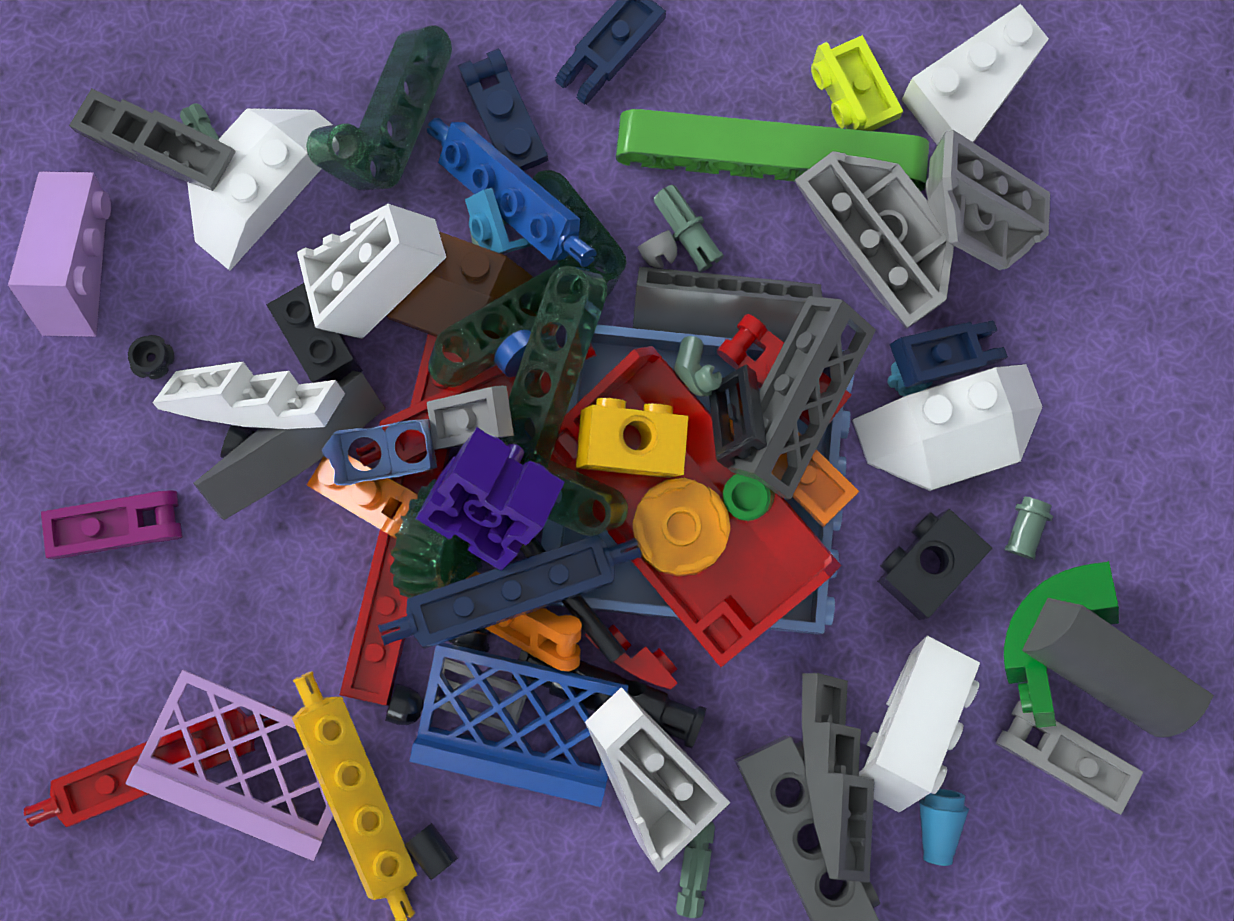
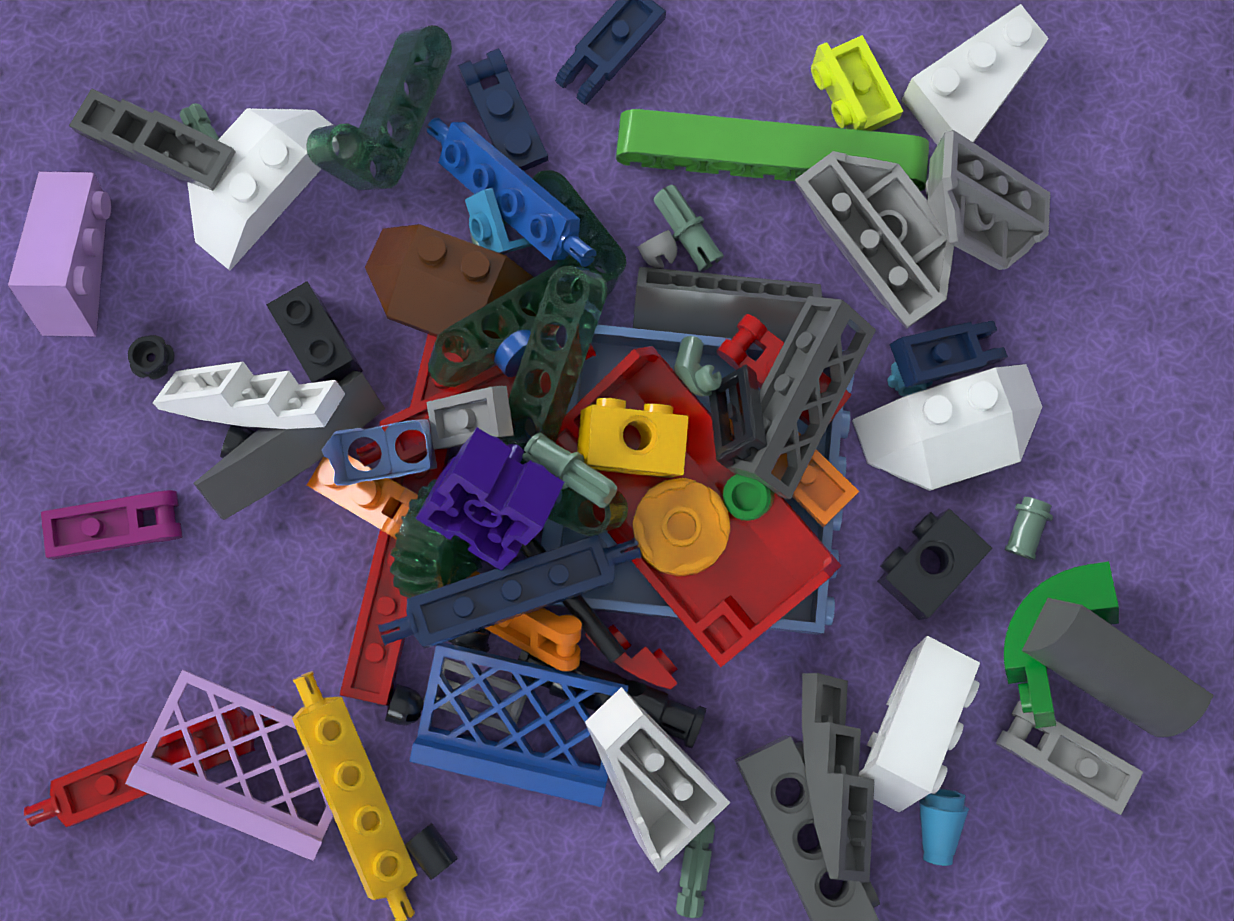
(369, 269): white wedge -> none
(570, 469): none -> sand green axle

